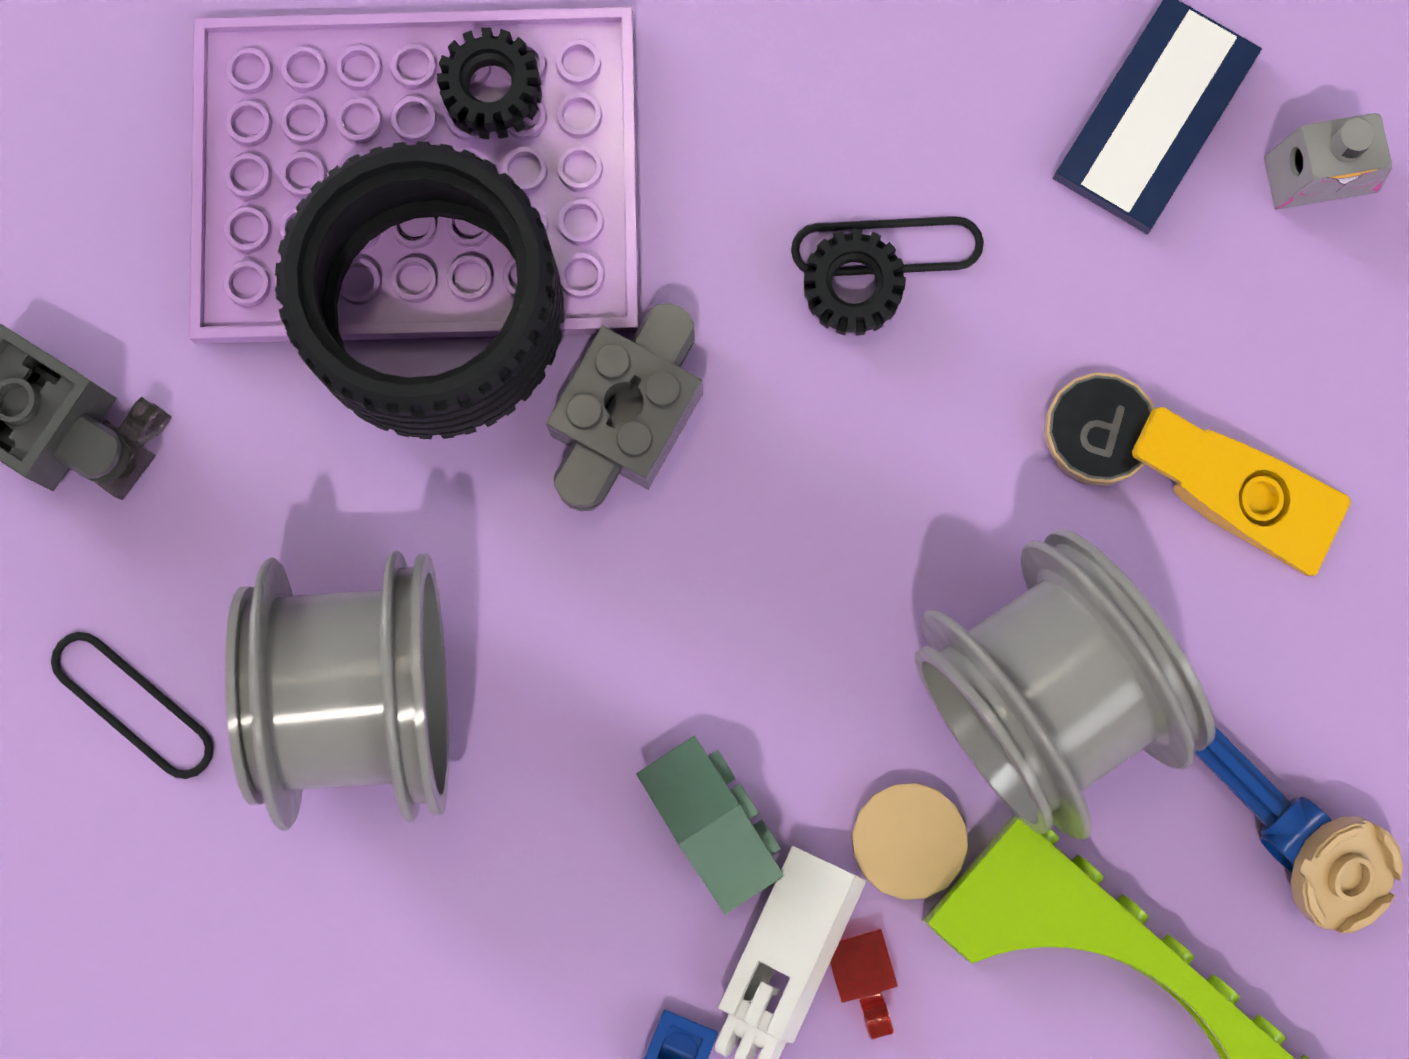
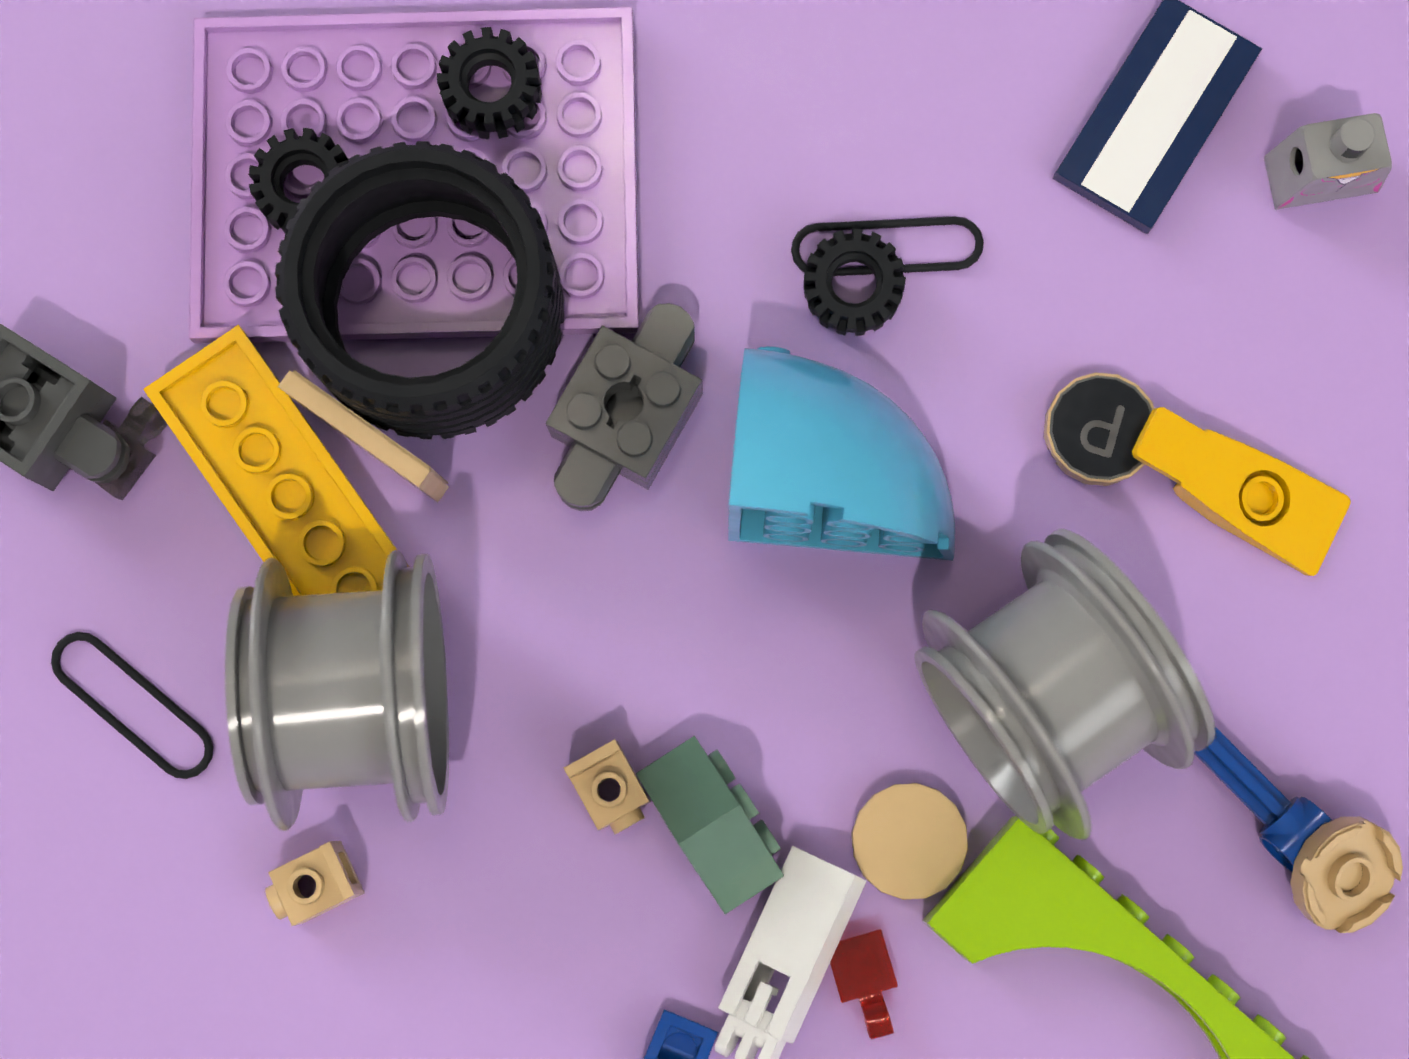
(271, 469): none -> yellow plate
(282, 159): none -> black tyre
(334, 884): none -> tan brick
(364, 435): none -> tan tile
(604, 764): none -> tan brick
(832, 465): none -> medium azure brick

